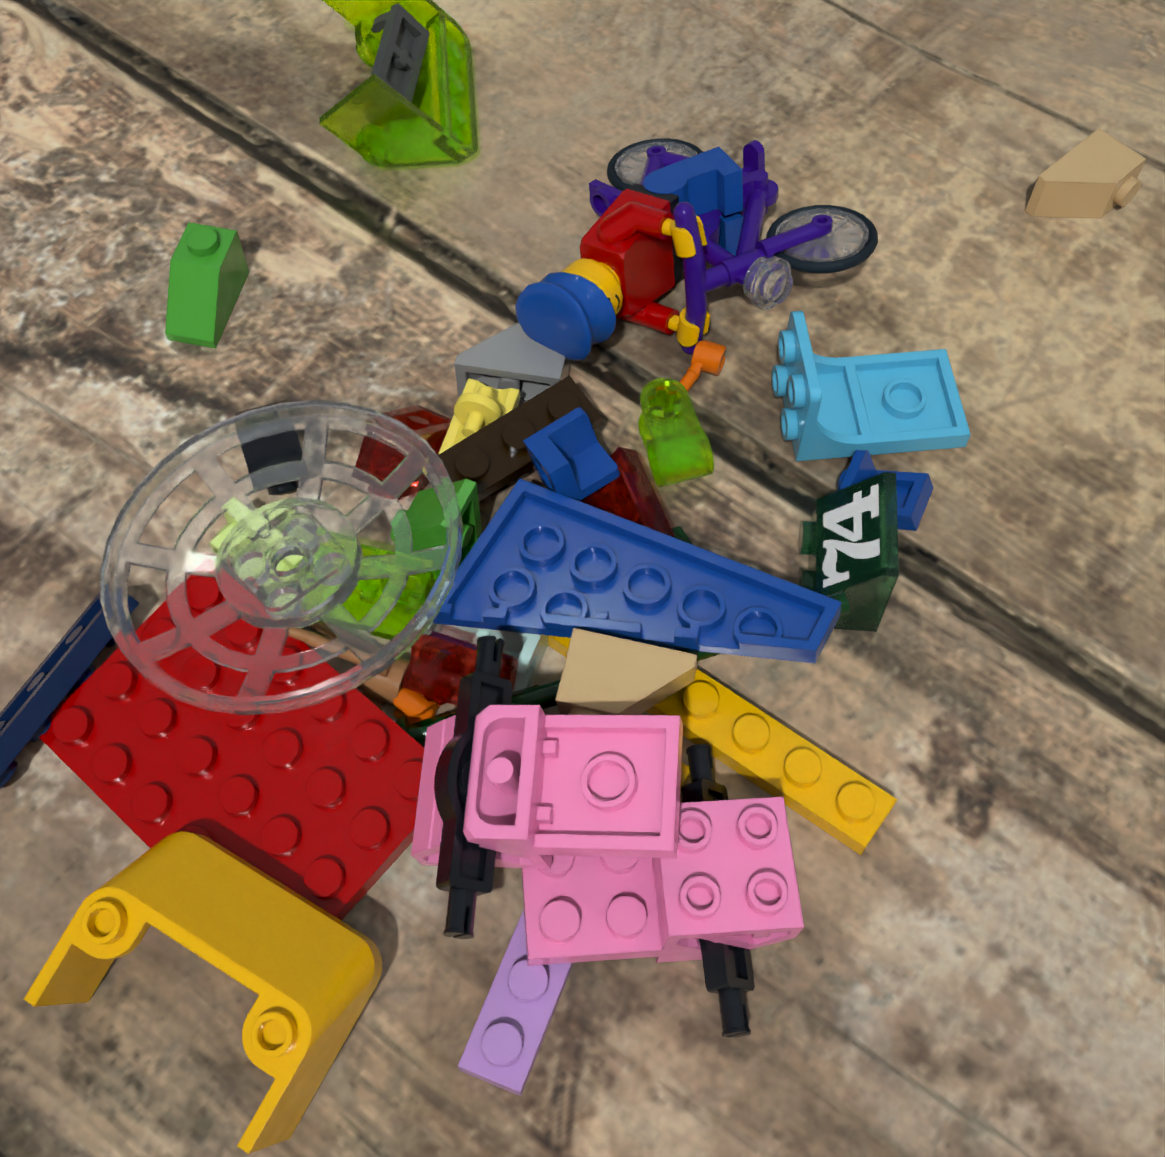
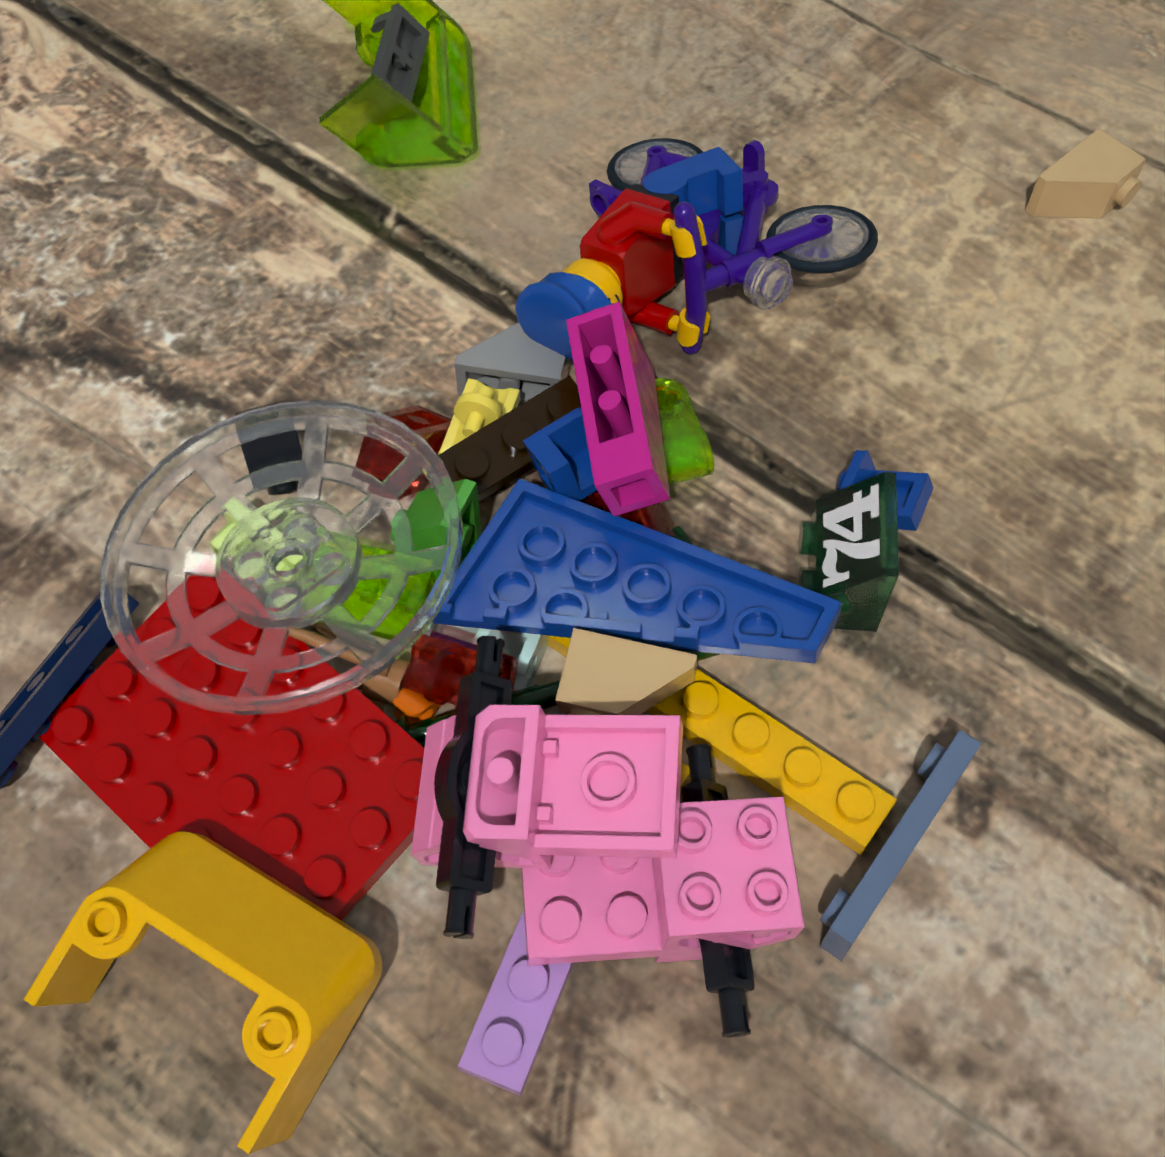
(204, 284): bright green slope -> none
(618, 410): none -> dark pink slope
(707, 358): orange hand -> none
(849, 913): none -> sand blue plate
(865, 400): medium azure bracket -> none

